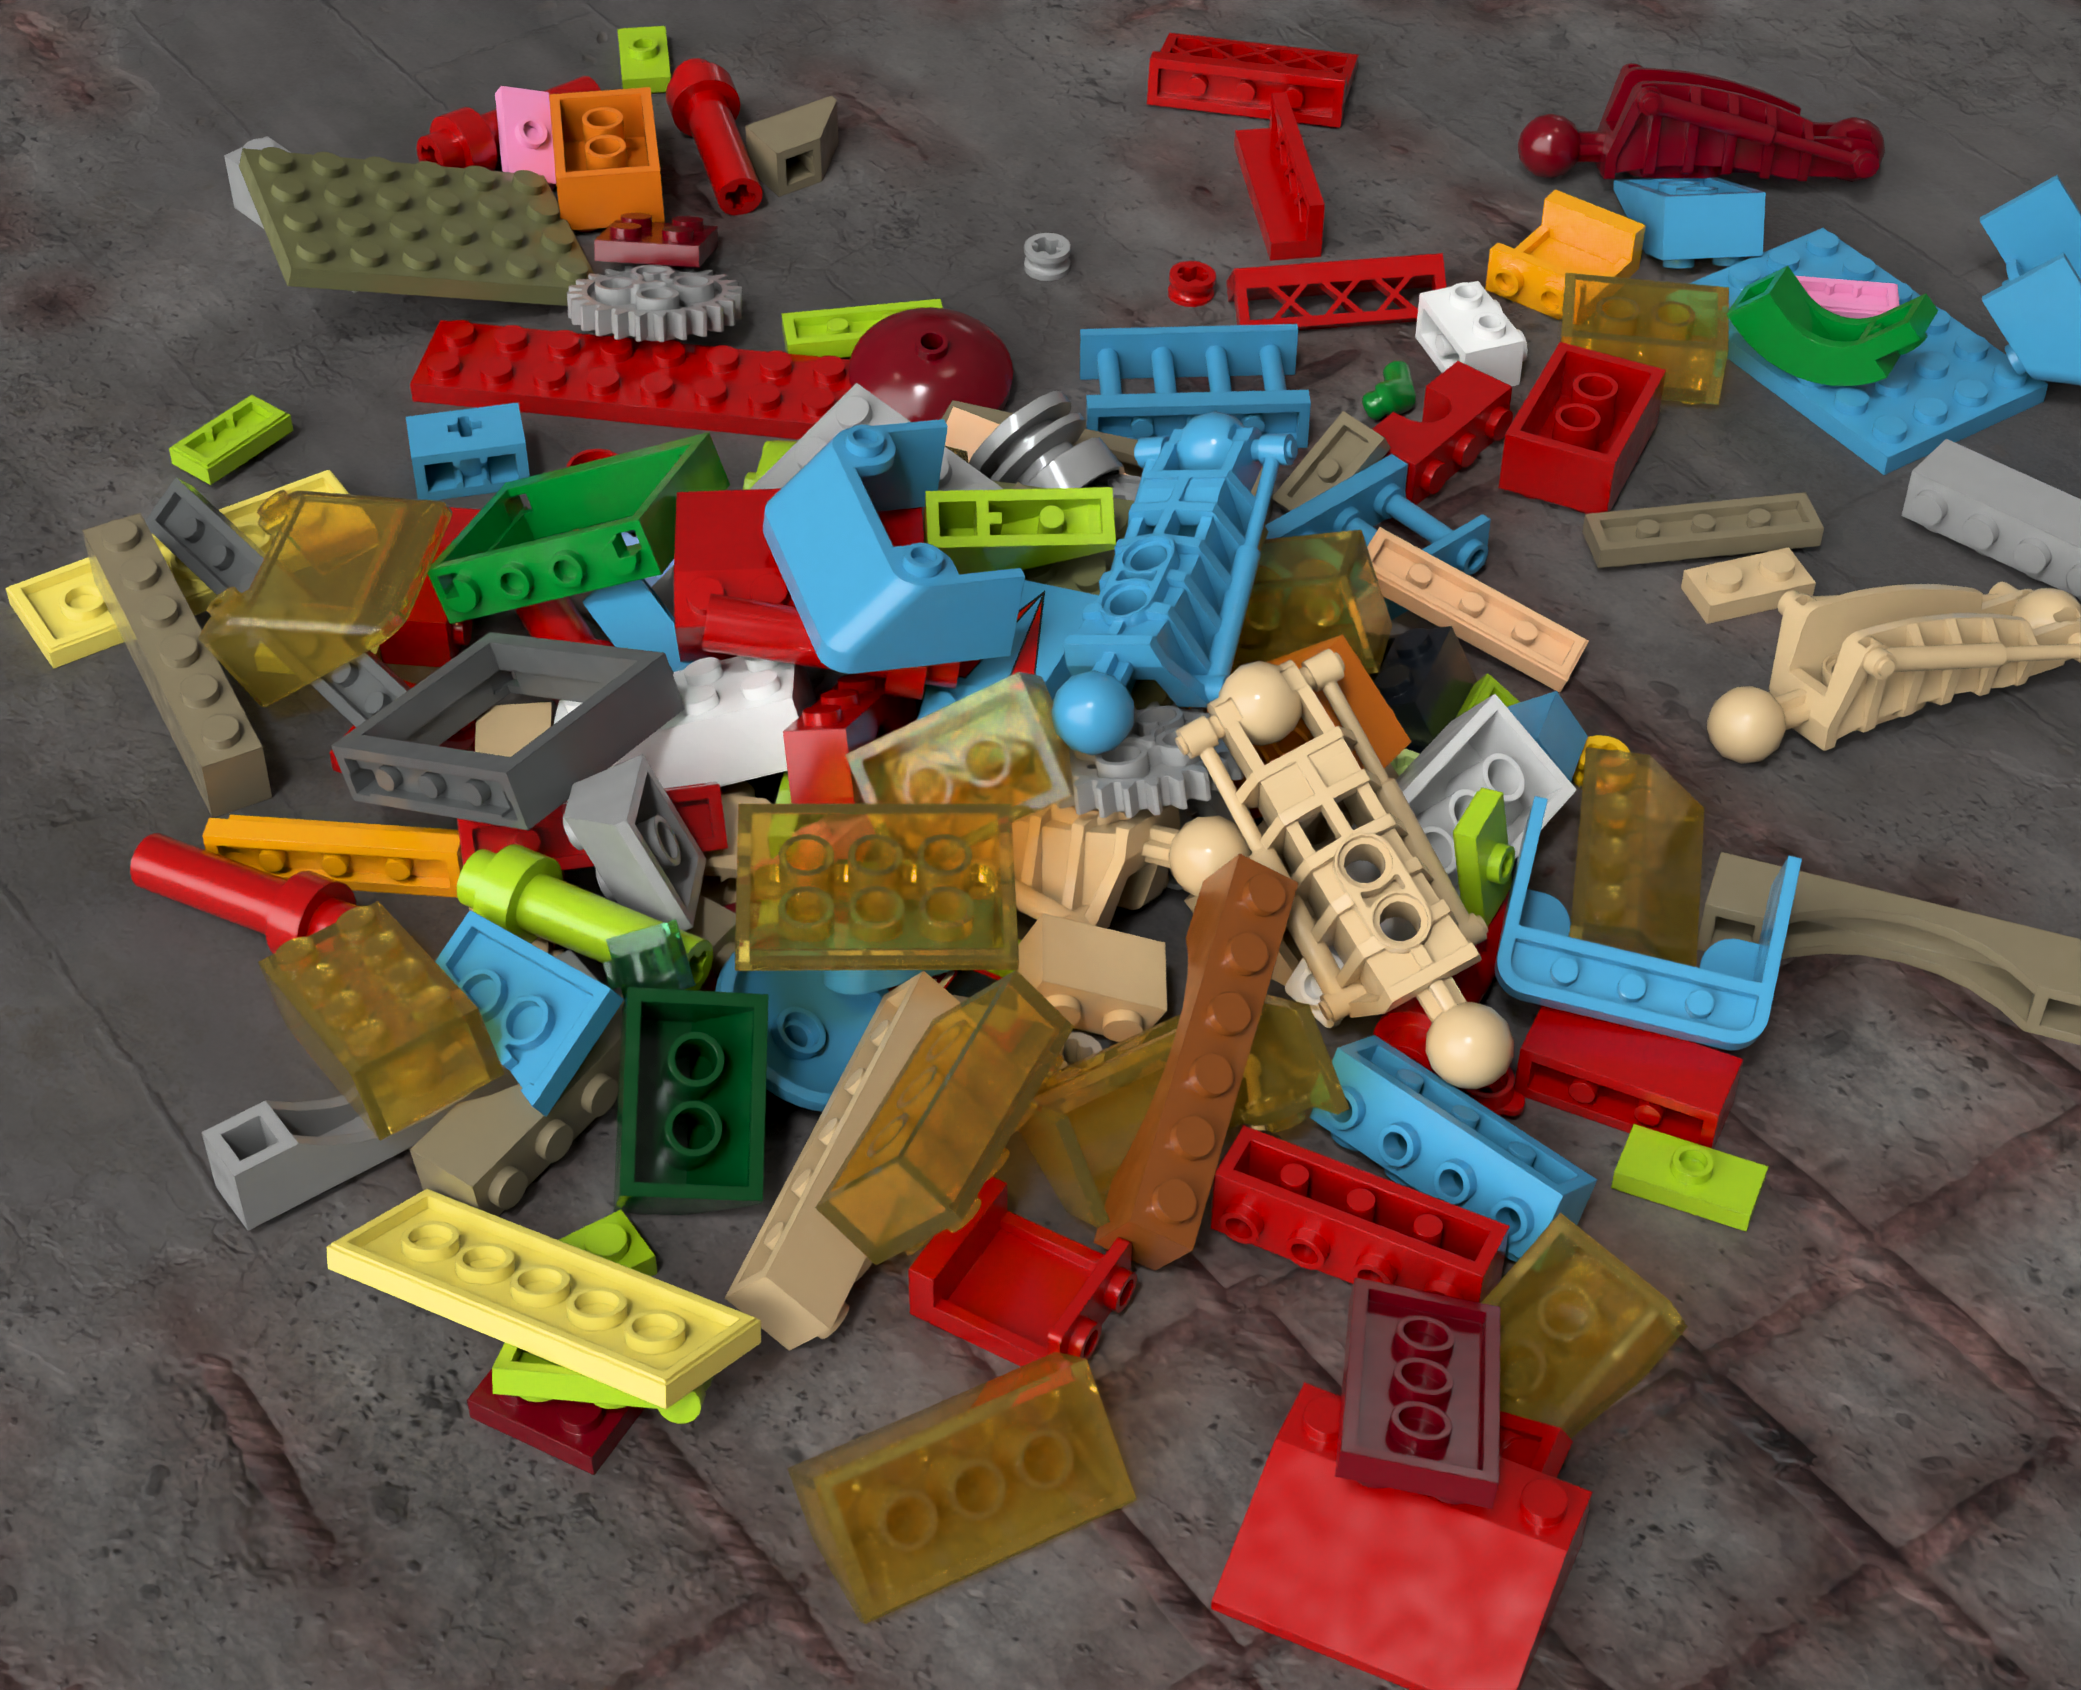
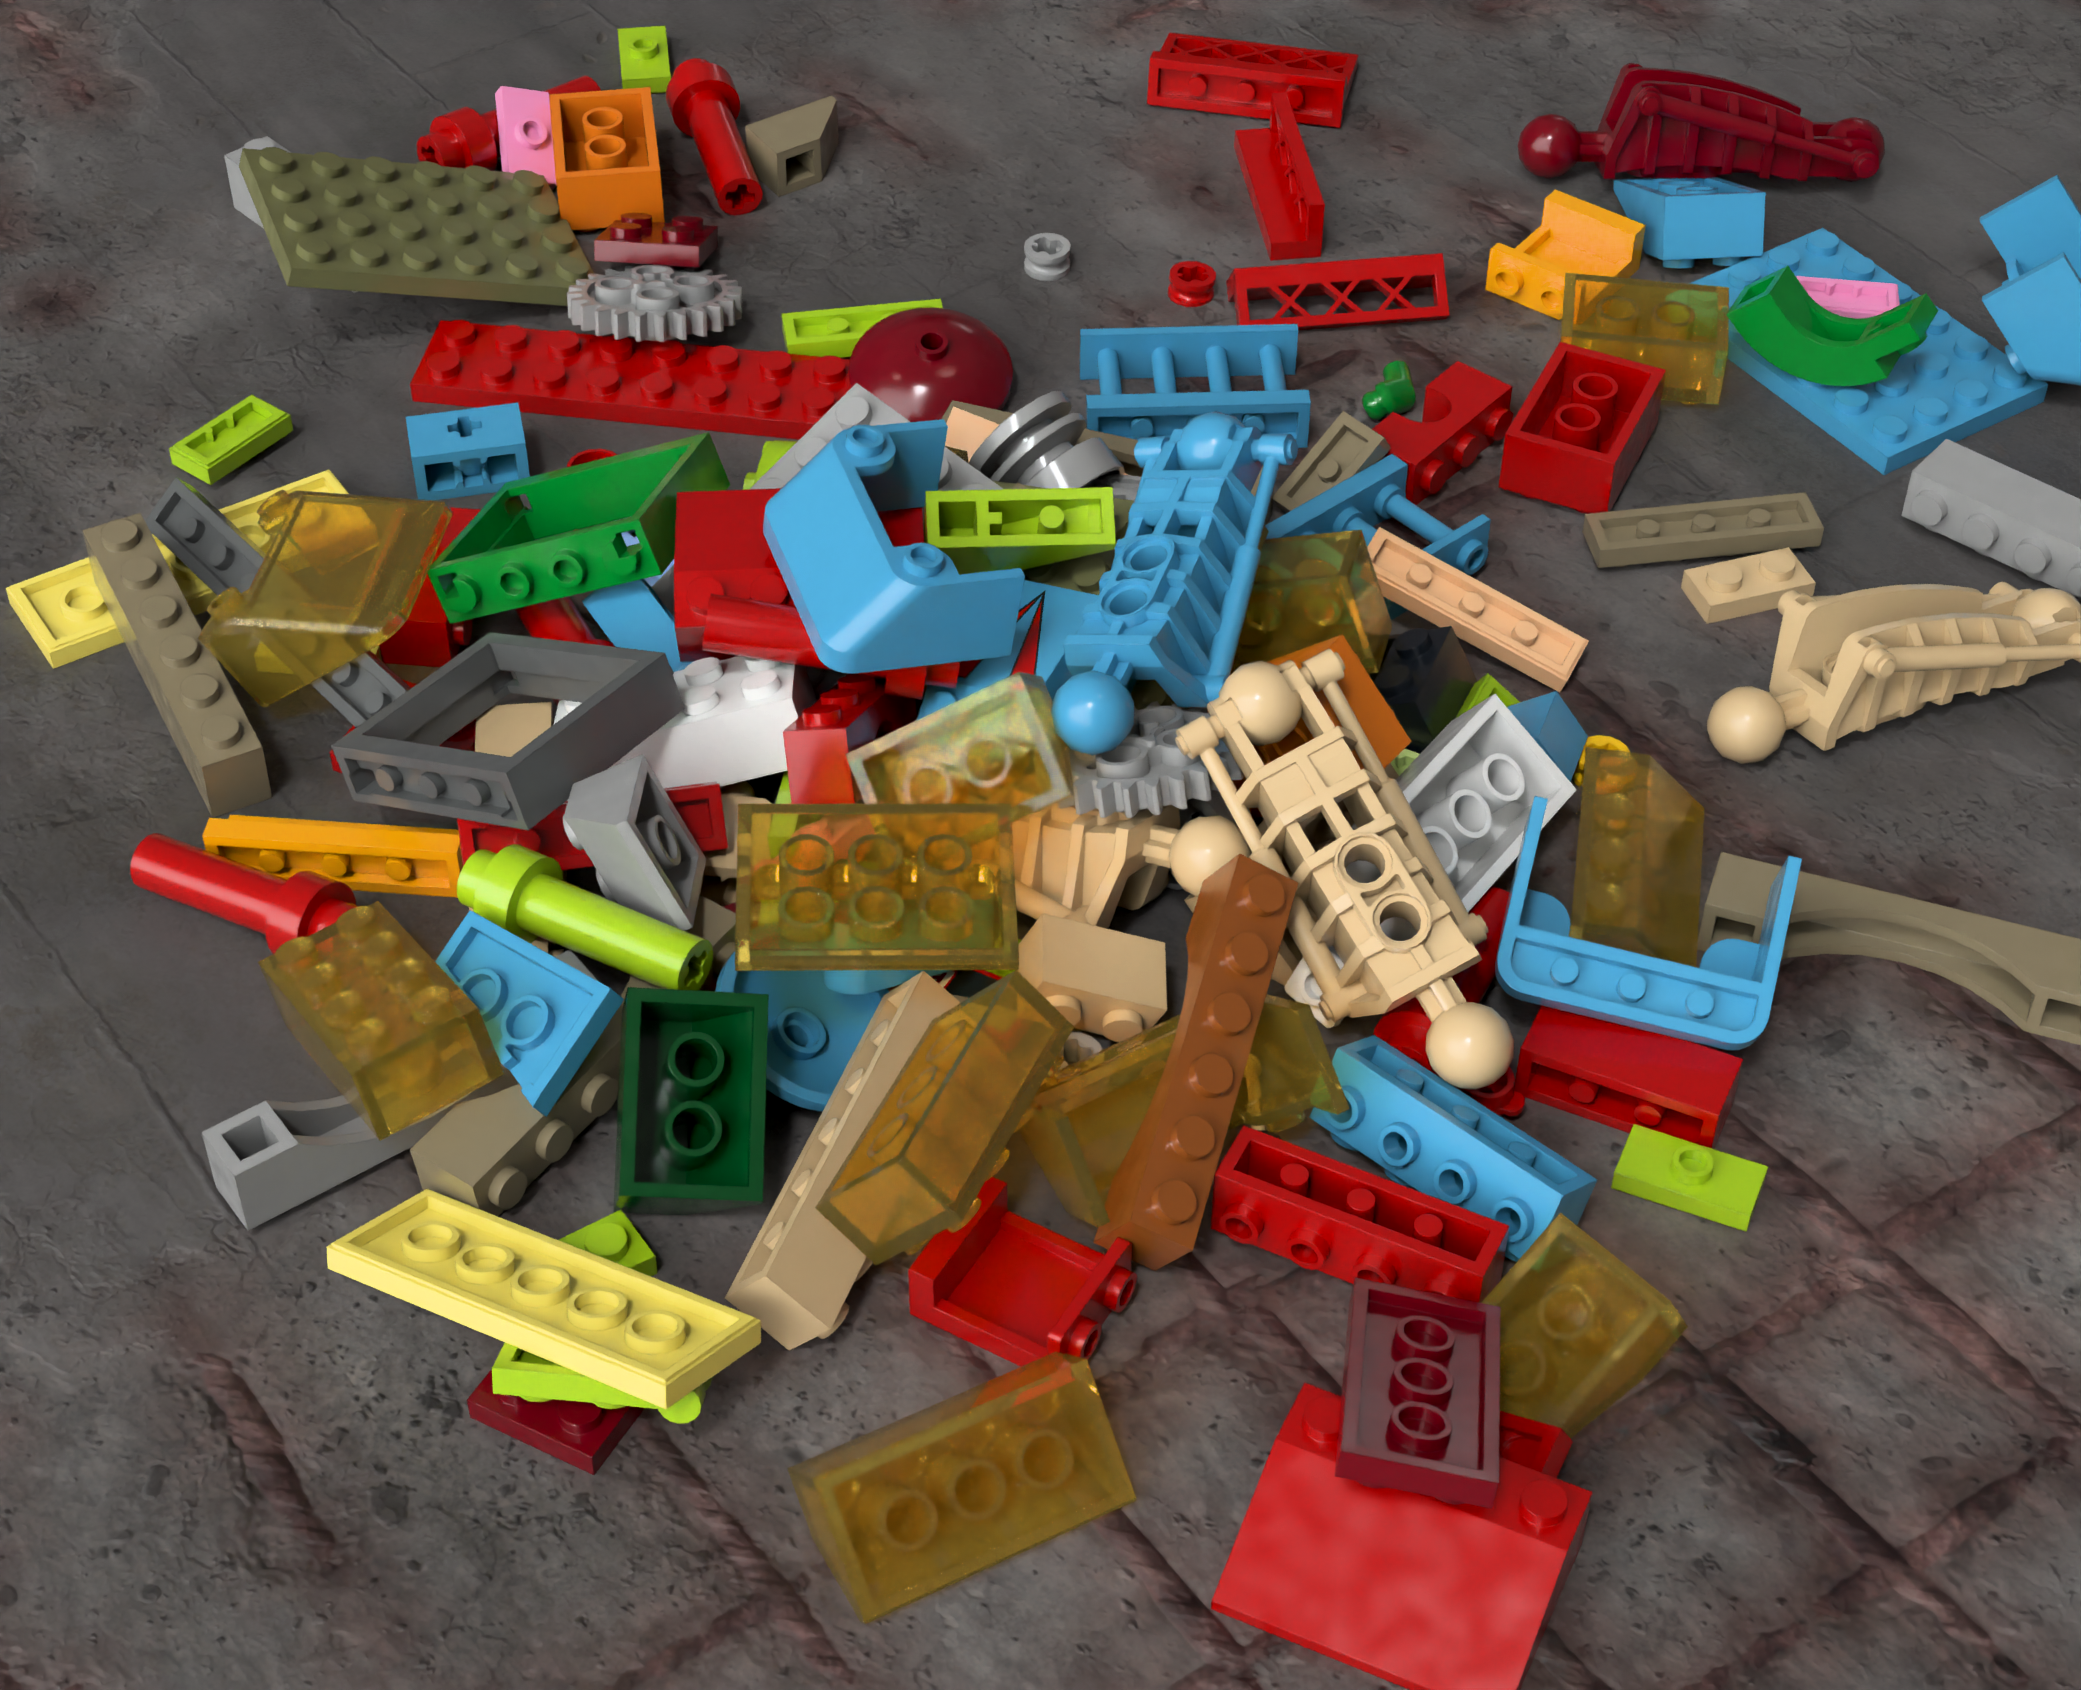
(649, 959): clear green tile -> none
(1470, 328): white brick -> none
(1483, 854): lime plate -> none

